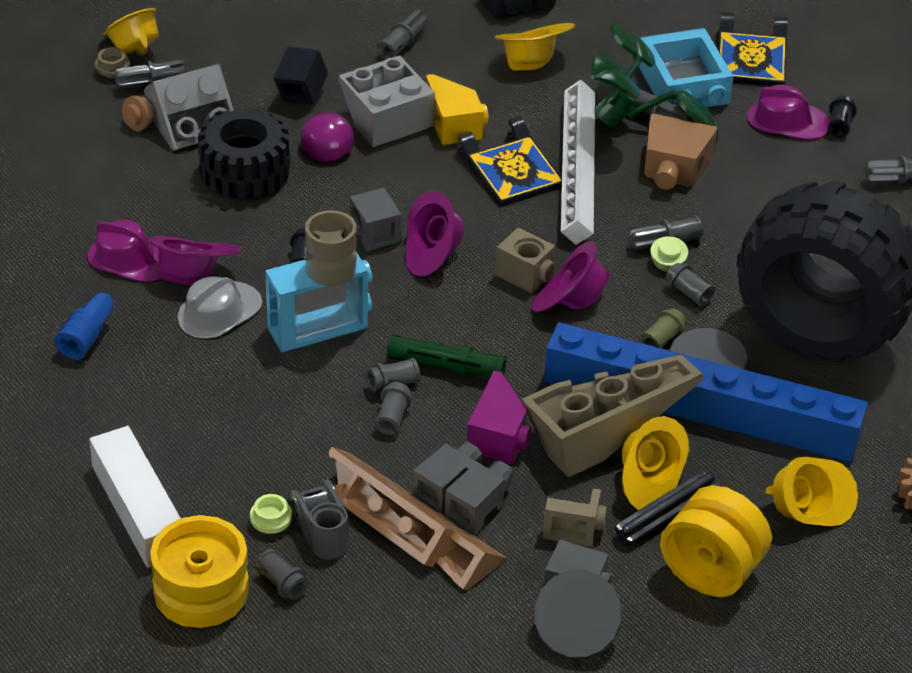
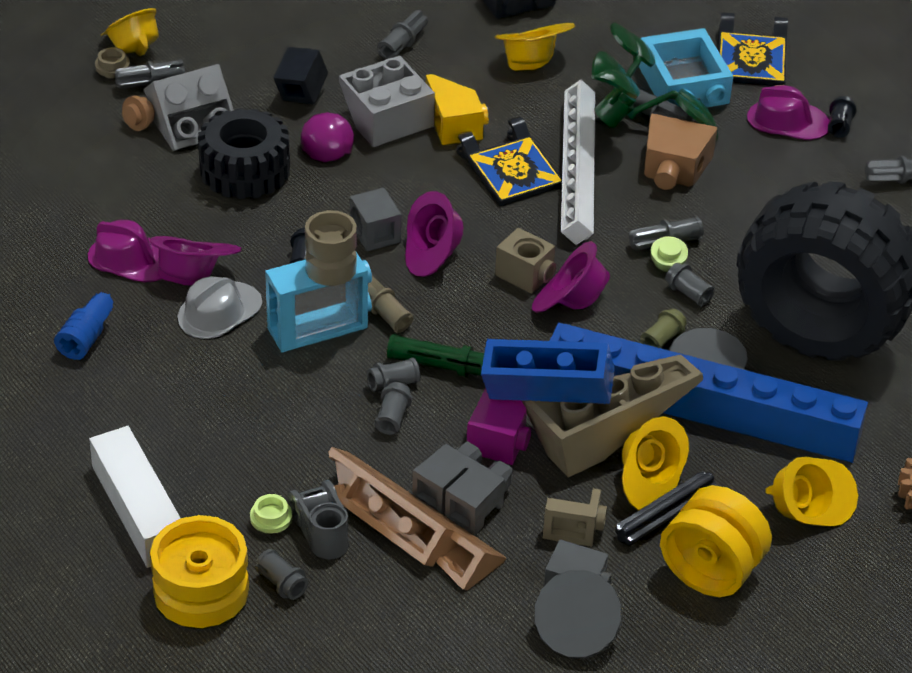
(388, 306): none -> dark tan axle
(548, 371): none -> blue brick

